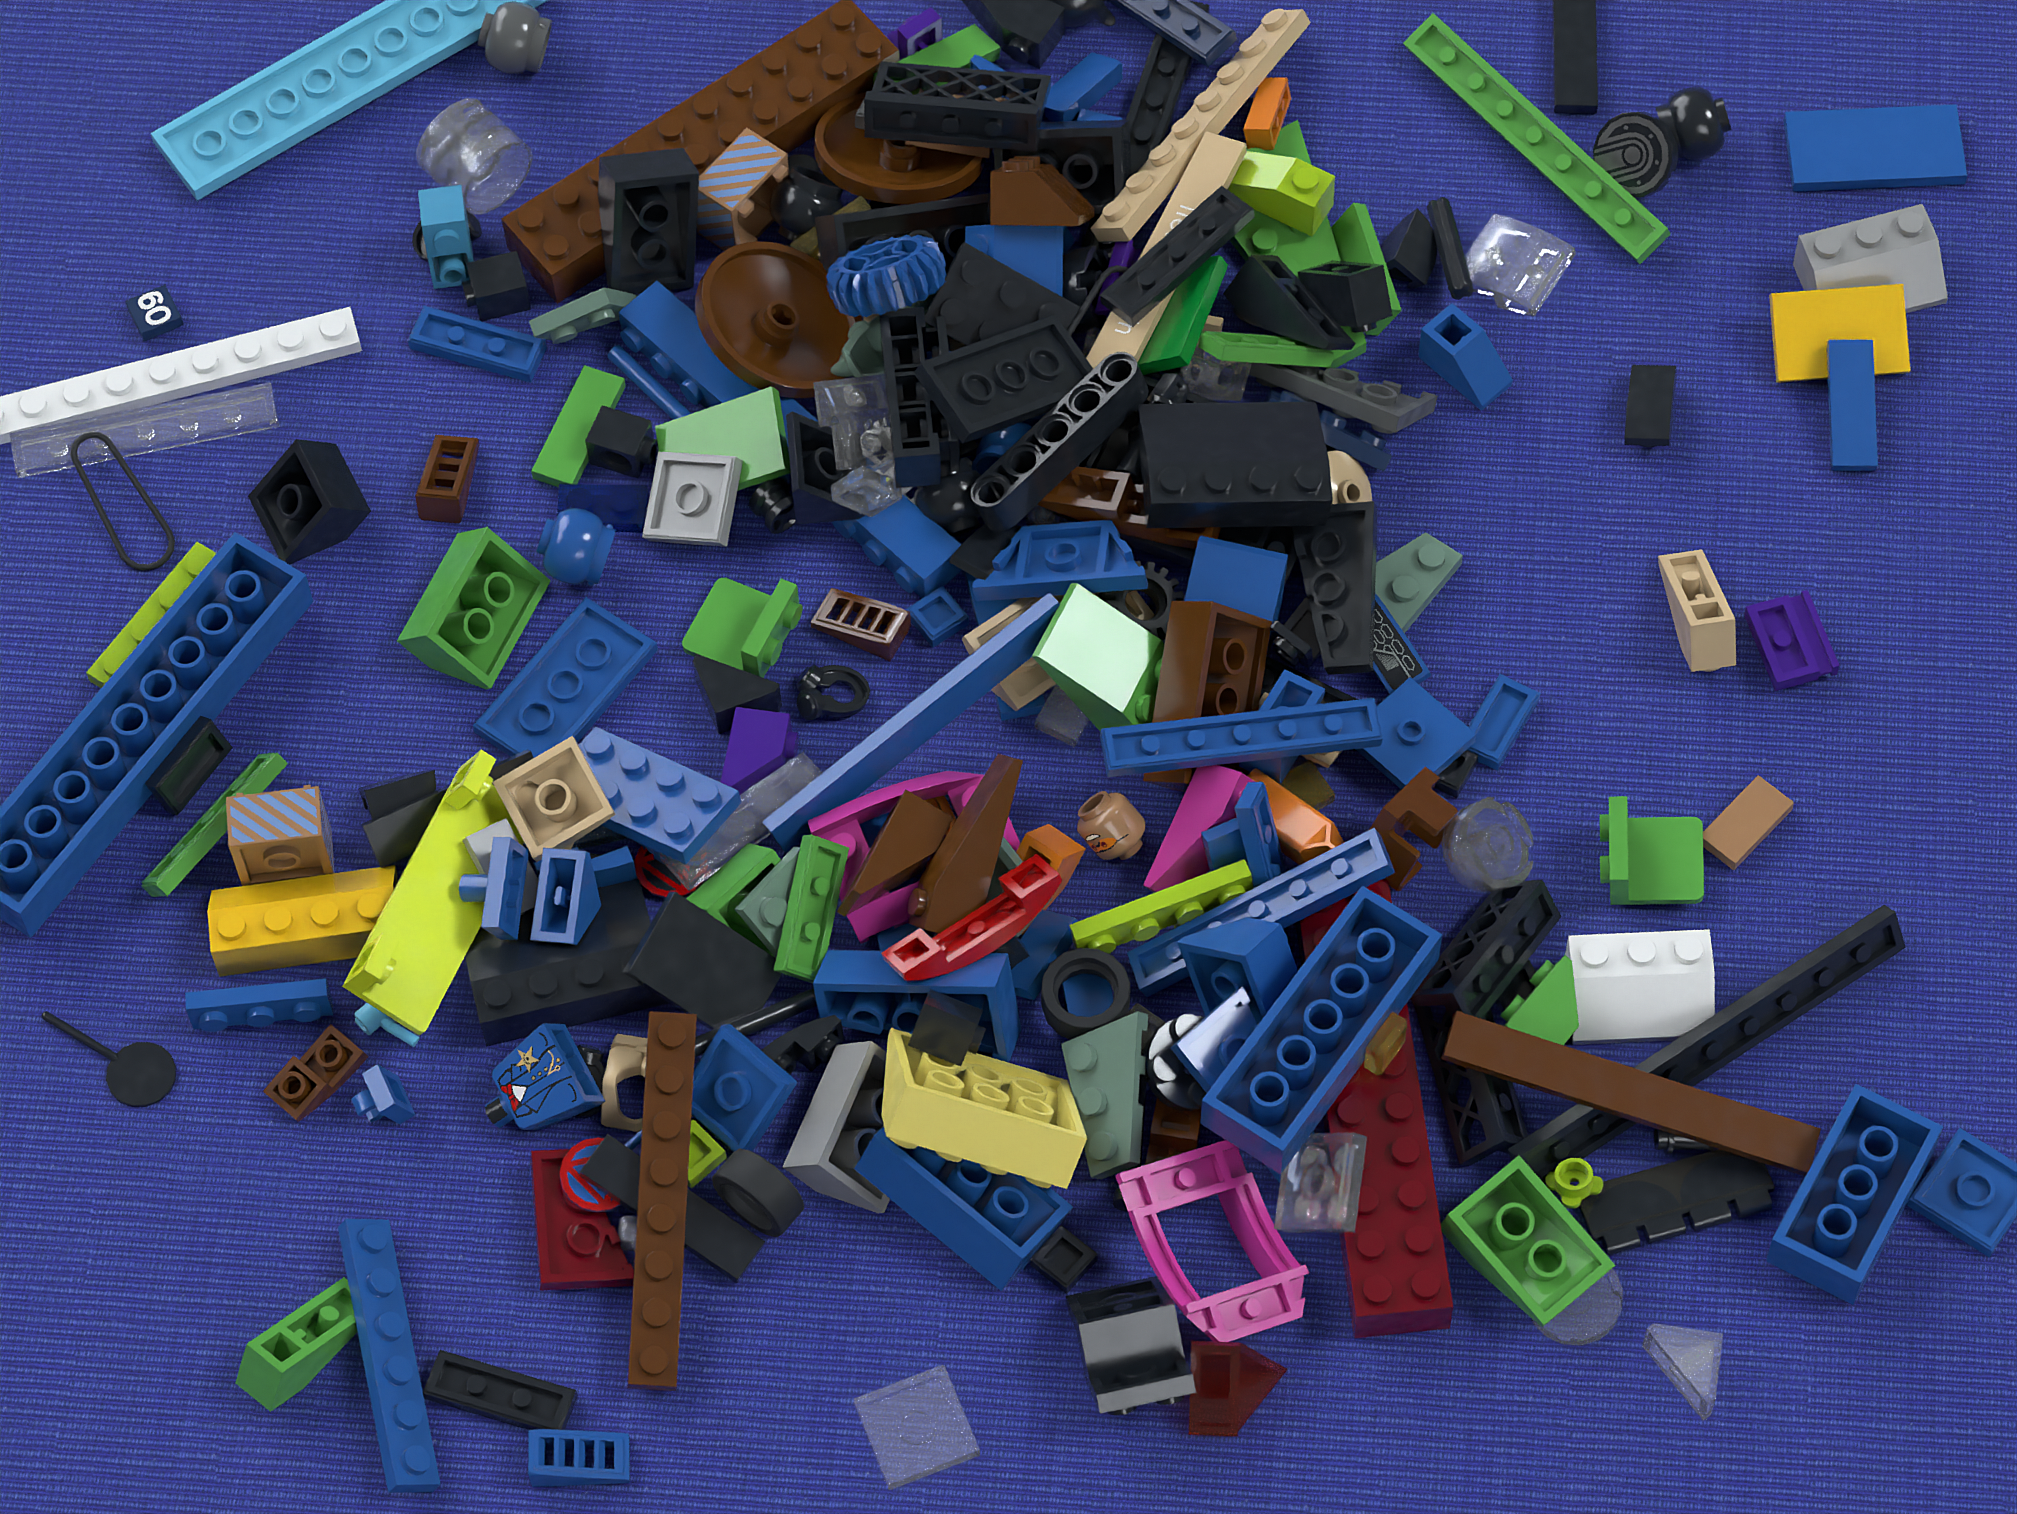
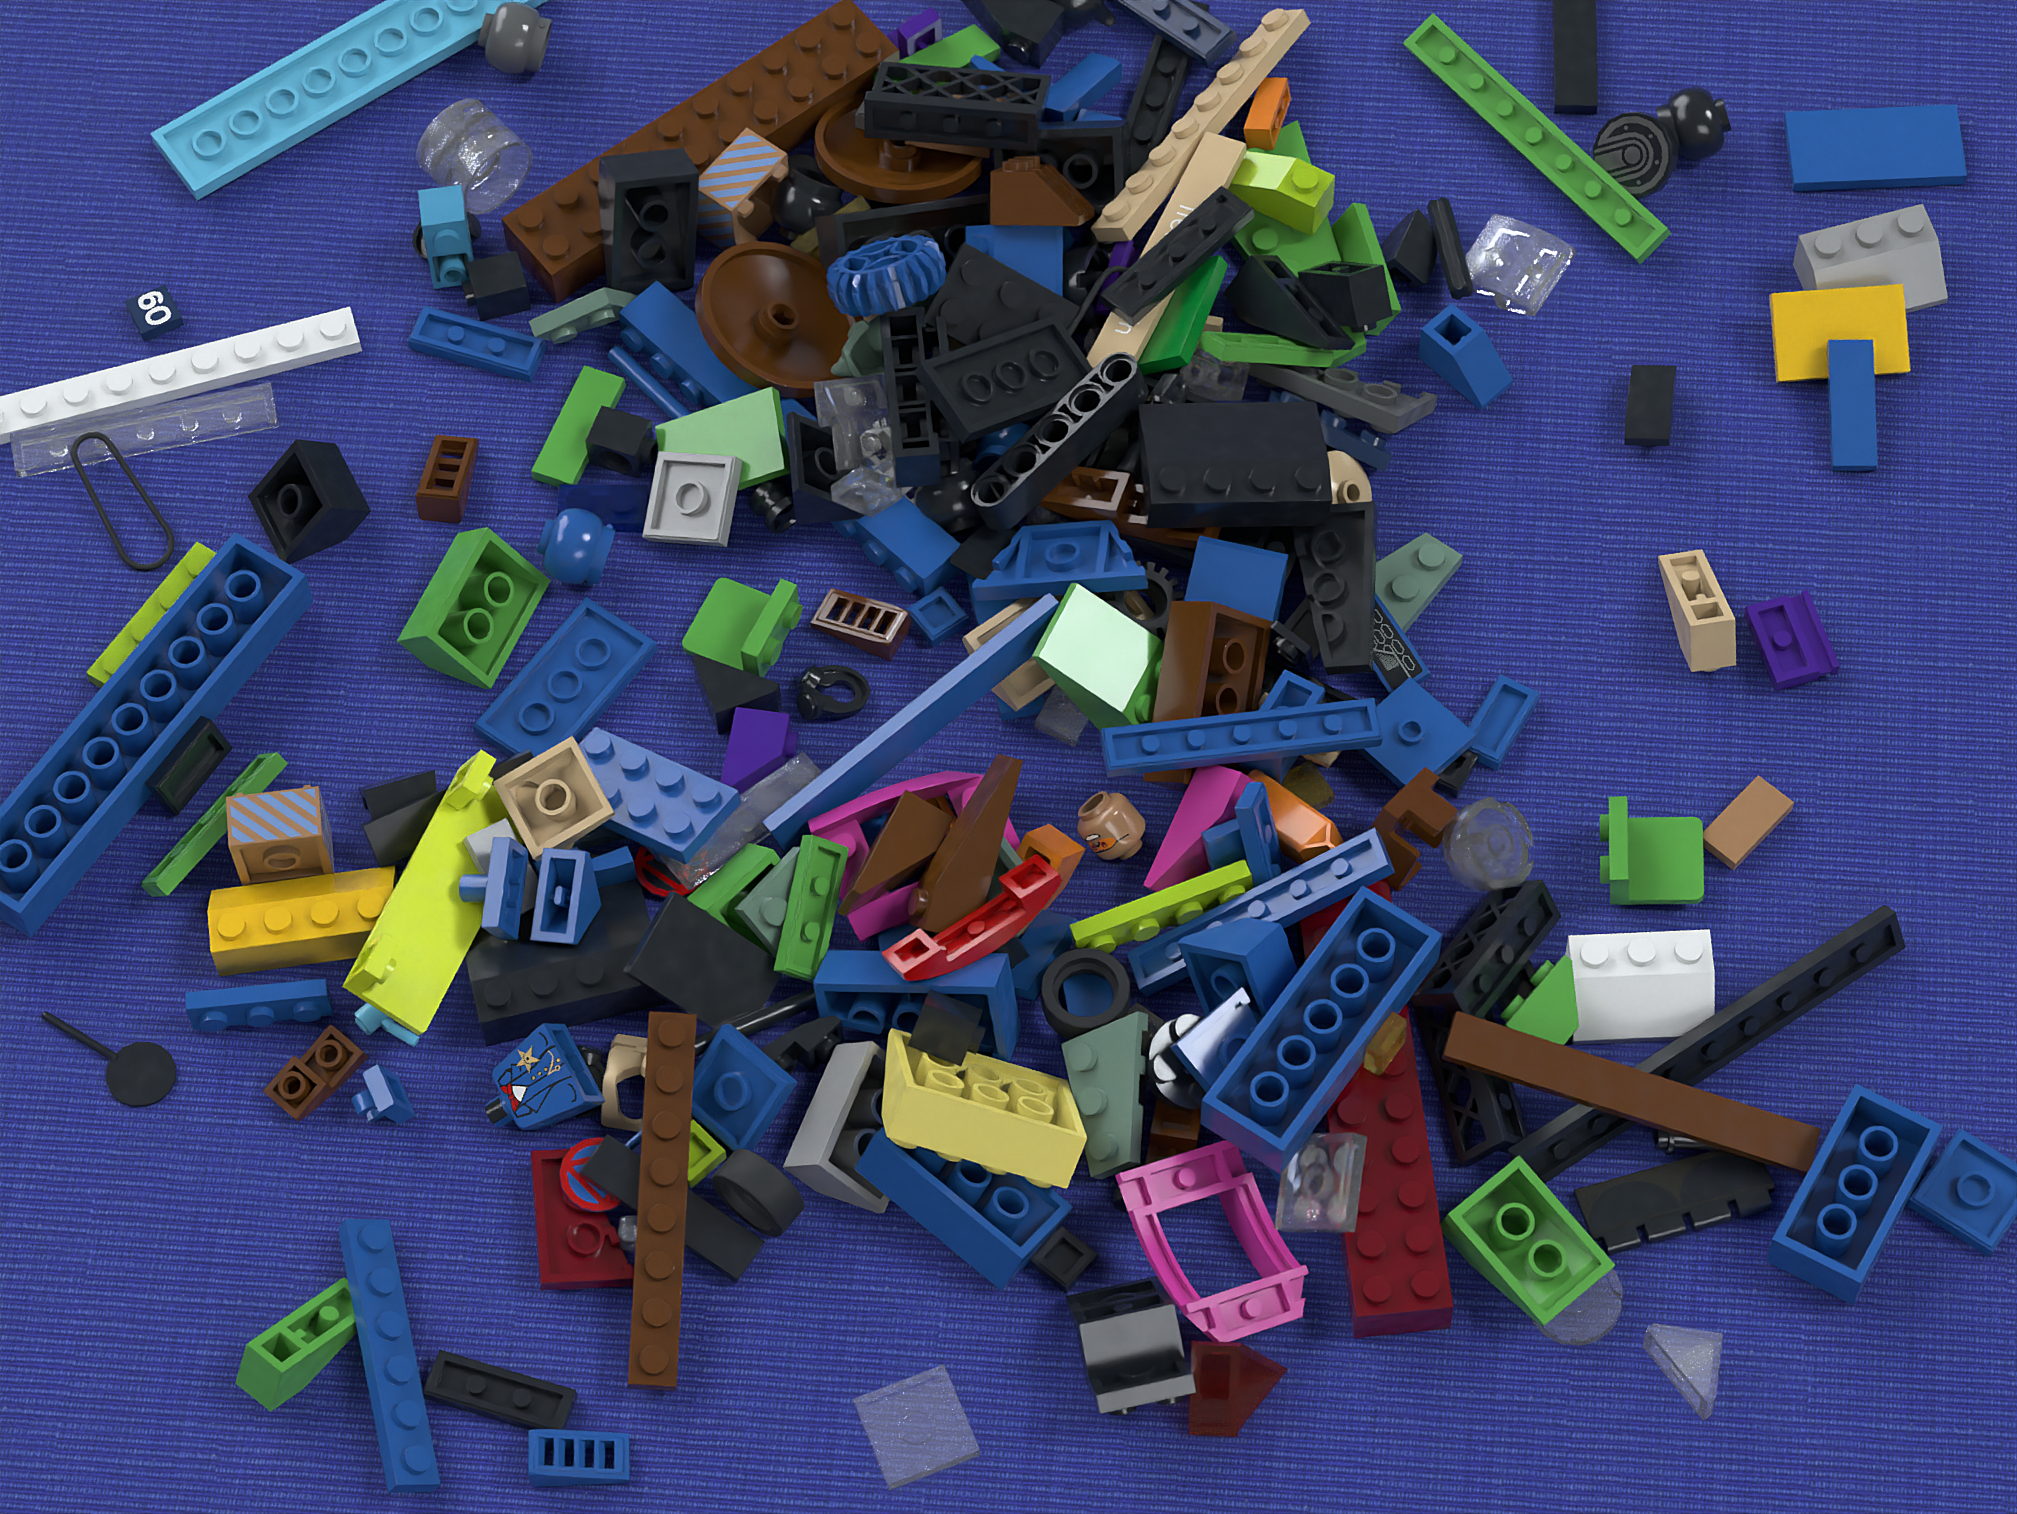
(1574, 1171): lime plate -> none

